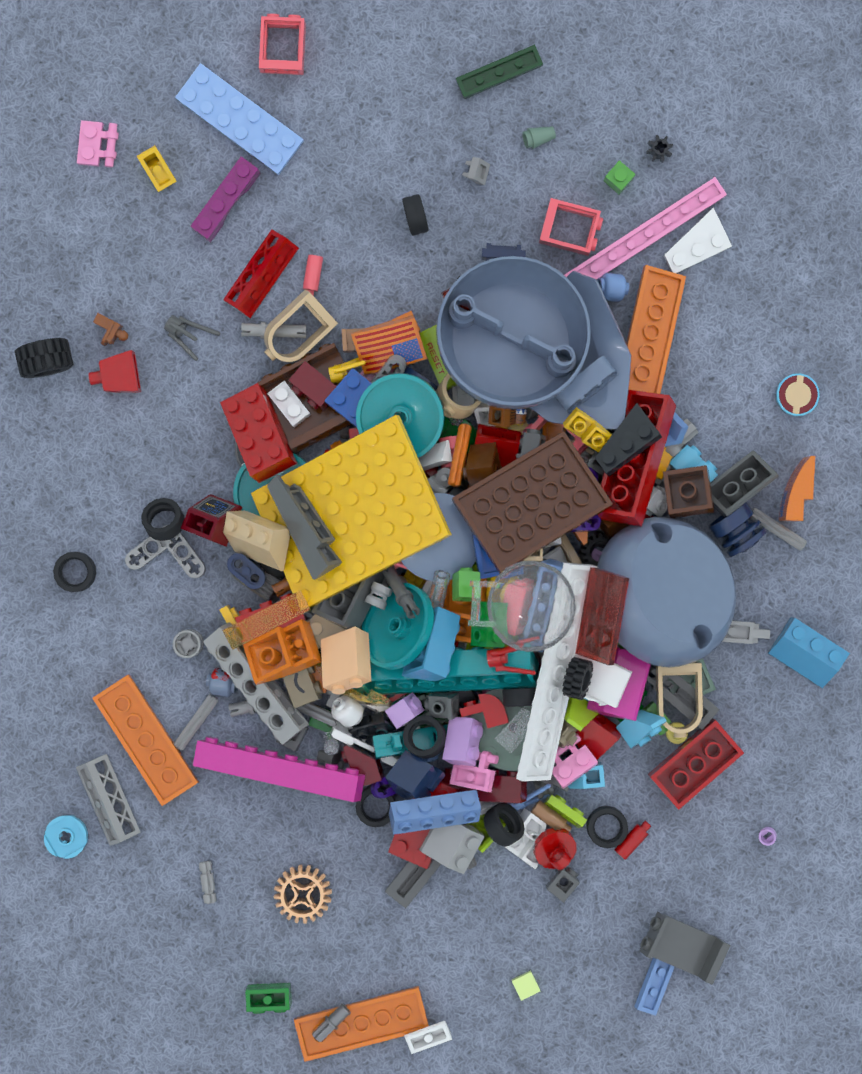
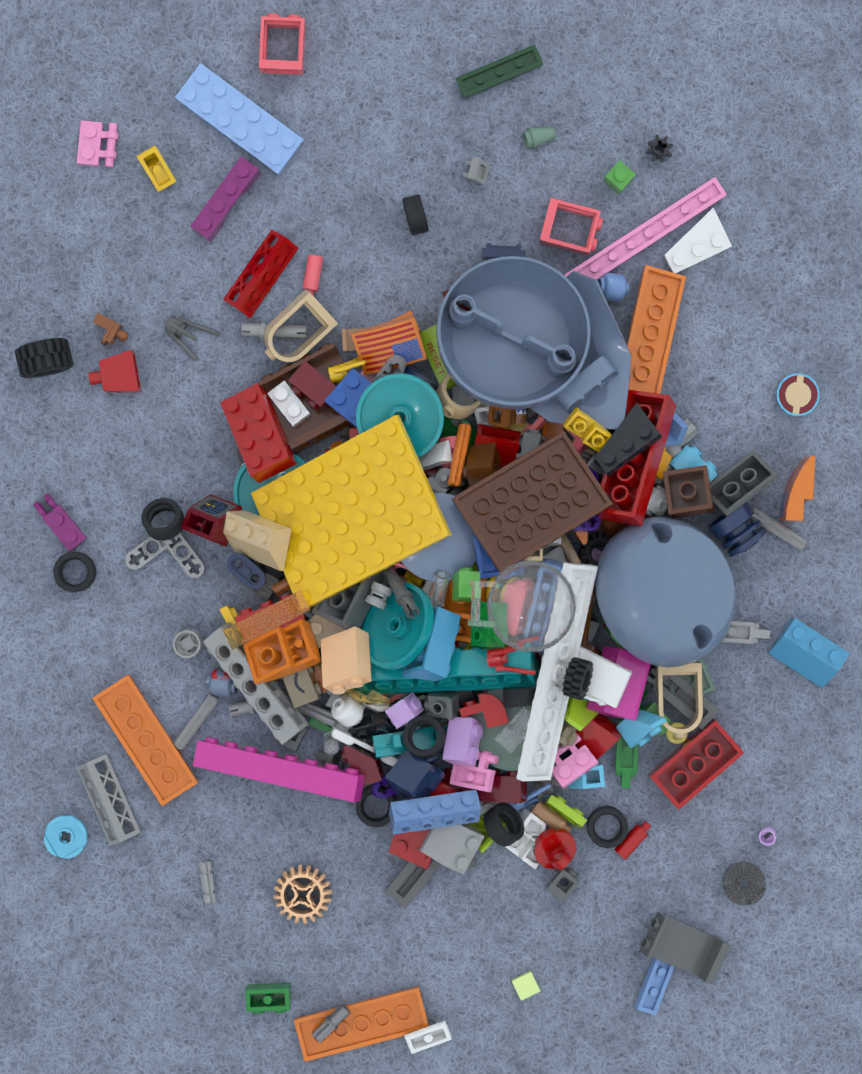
(61, 523): none -> magenta hinge
(305, 527): dark grey wedge -> none
(602, 616): clear red tile -> none
(626, 762): none -> green hinge
(742, 895): none -> clear smoke plate

